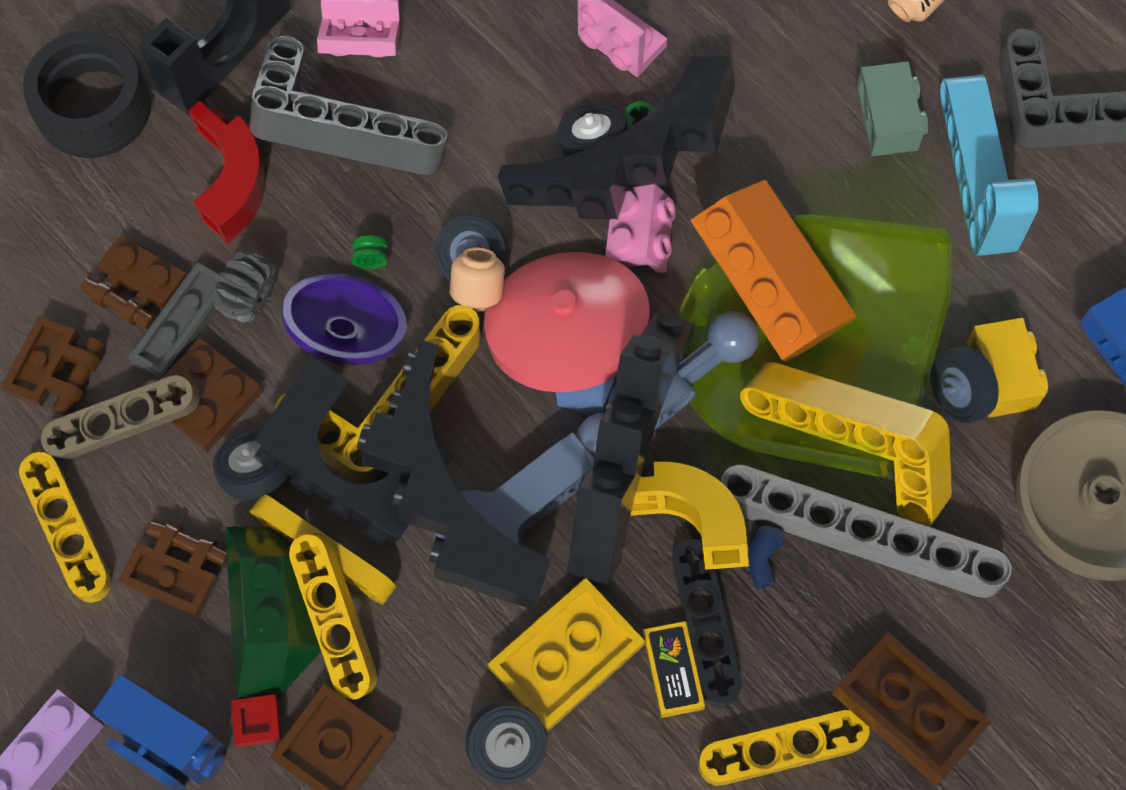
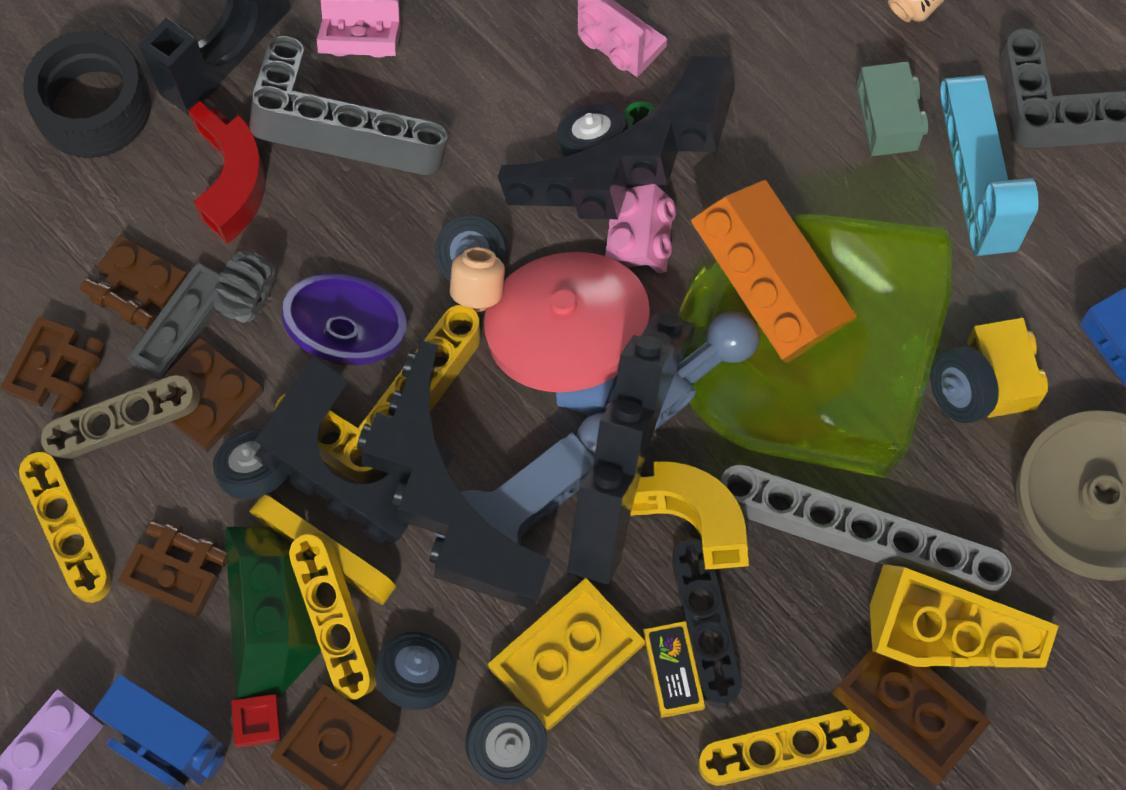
(369, 252): green bush -> none
(415, 670): none -> black wheel
(760, 548): dark blue arm -> none
(866, 421): yellow beam -> none
(943, 625): none -> yellow wedge

